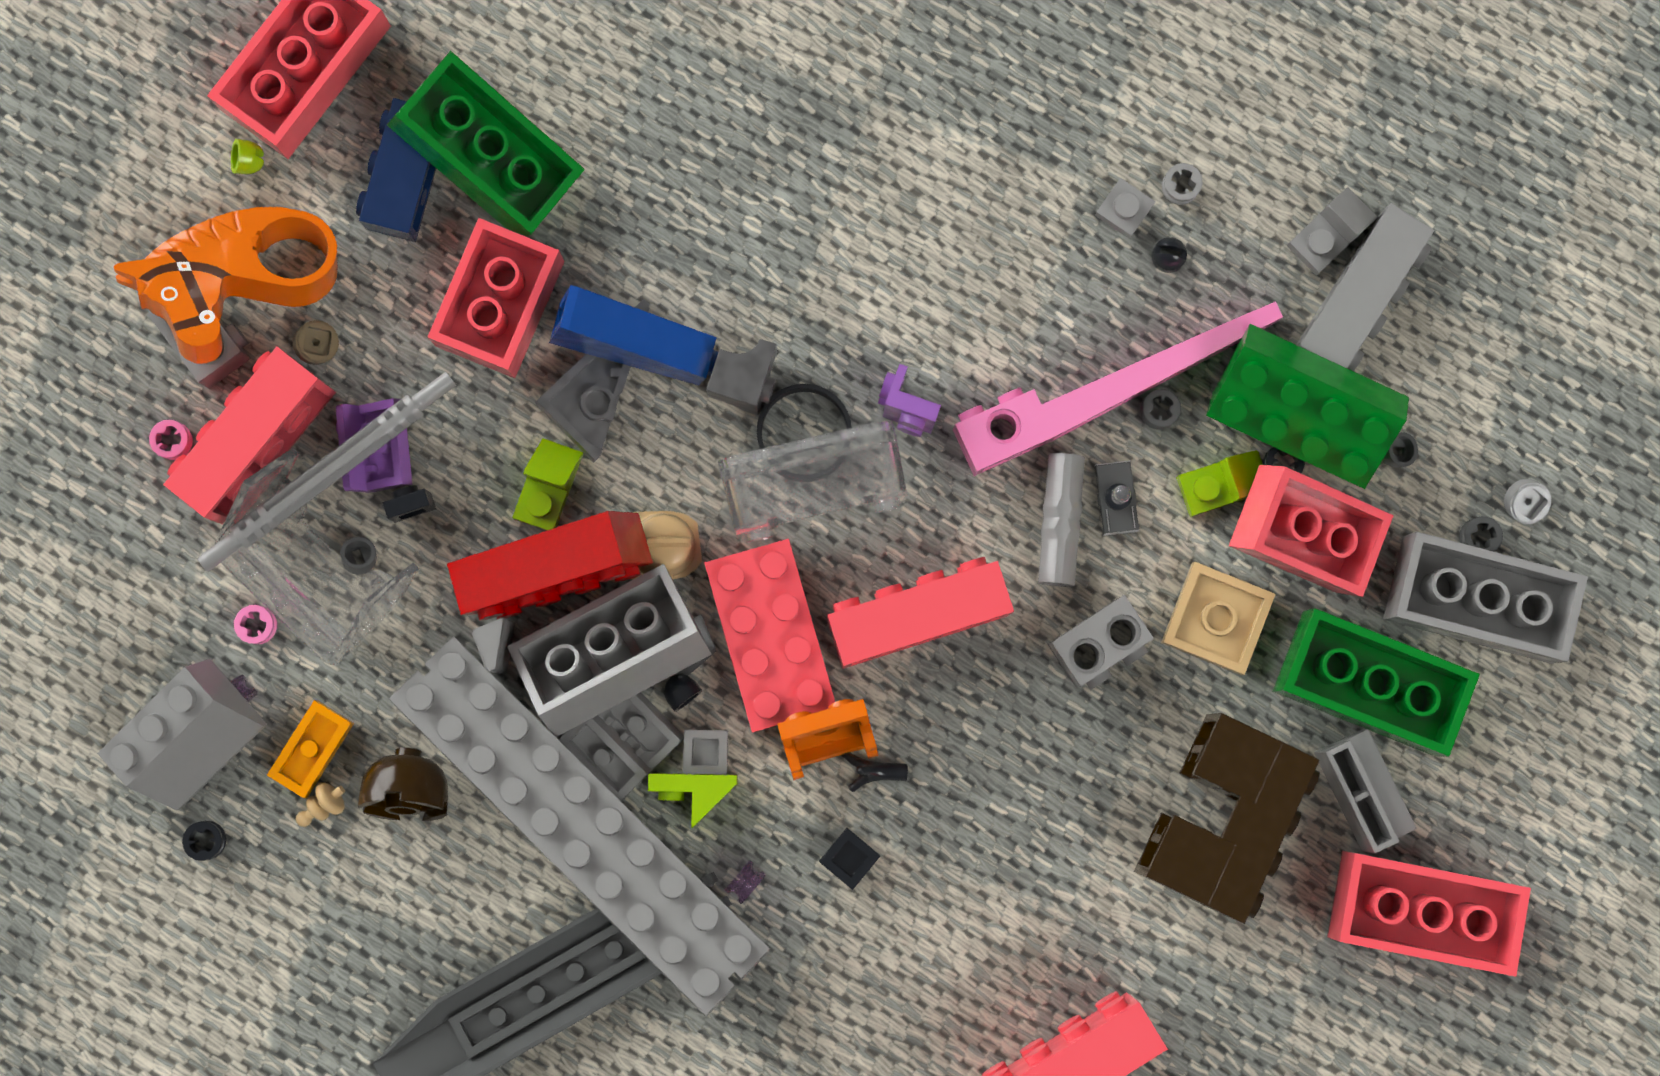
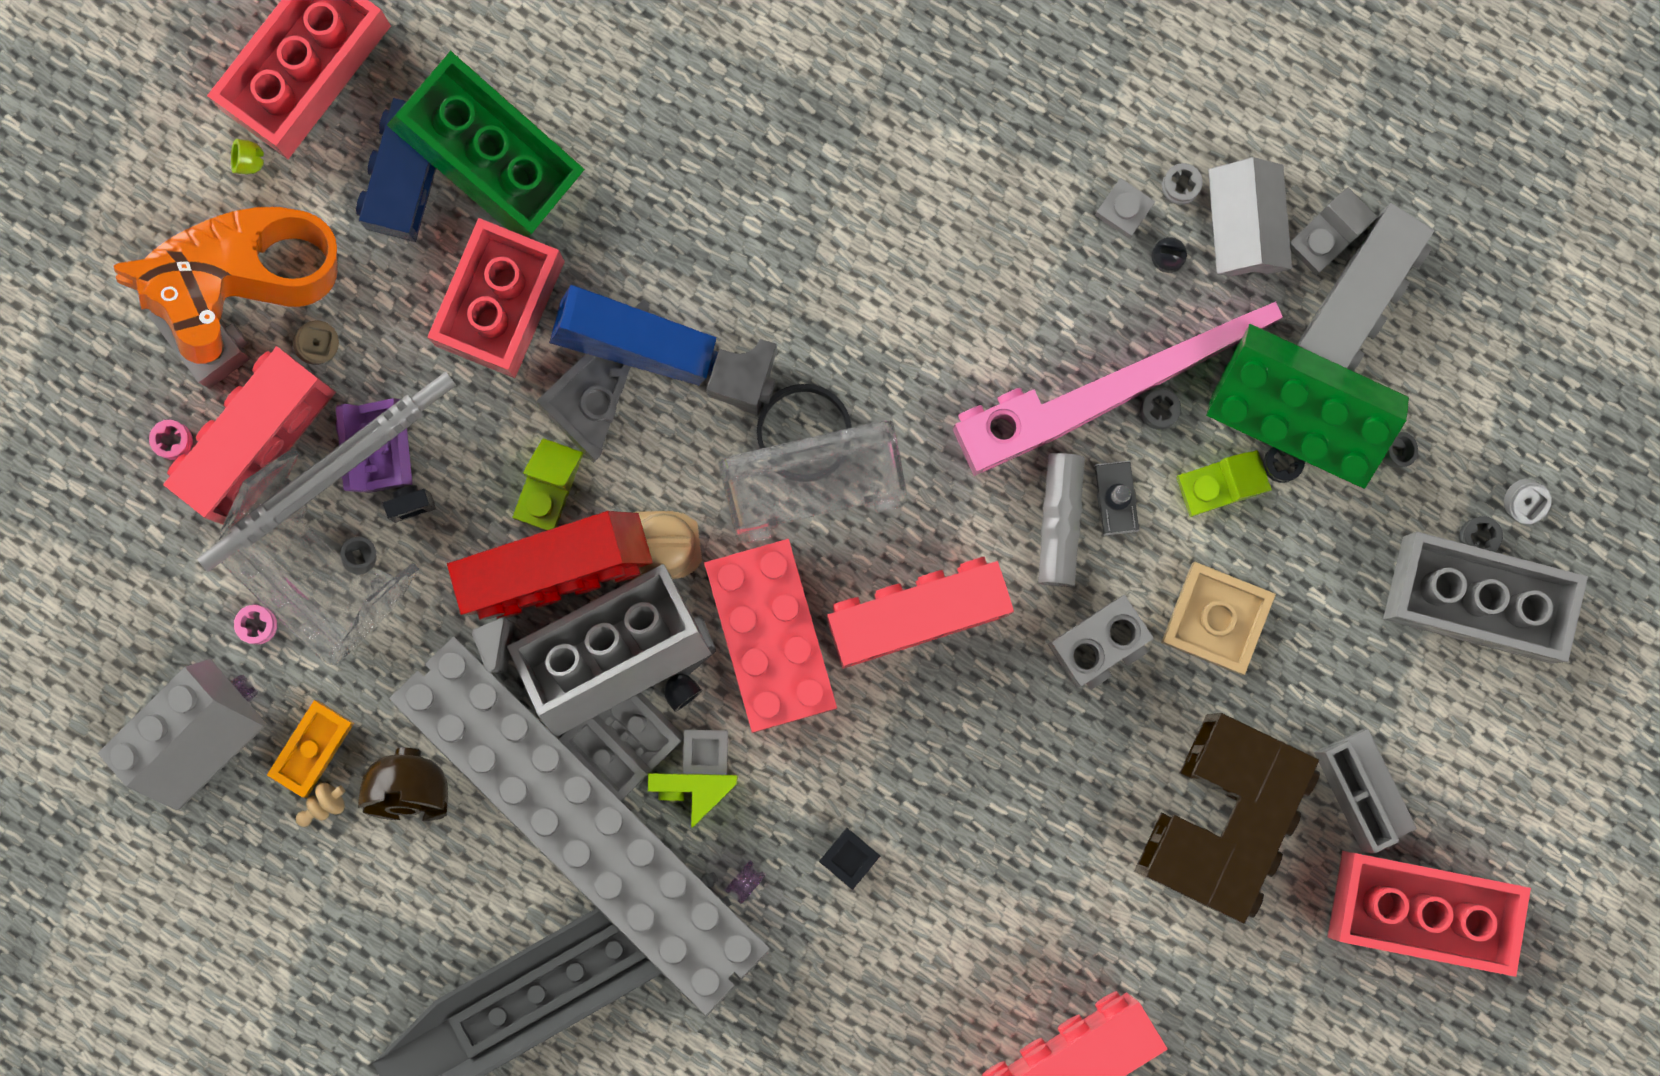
(203, 827): black bush -> none
(807, 743): orange piece -> none
(874, 771): black bar -> none
(910, 412): medium lavender bracket -> none
(1250, 217): none -> piece
(1311, 530): coral brick -> none
(1376, 682): green brick -> none

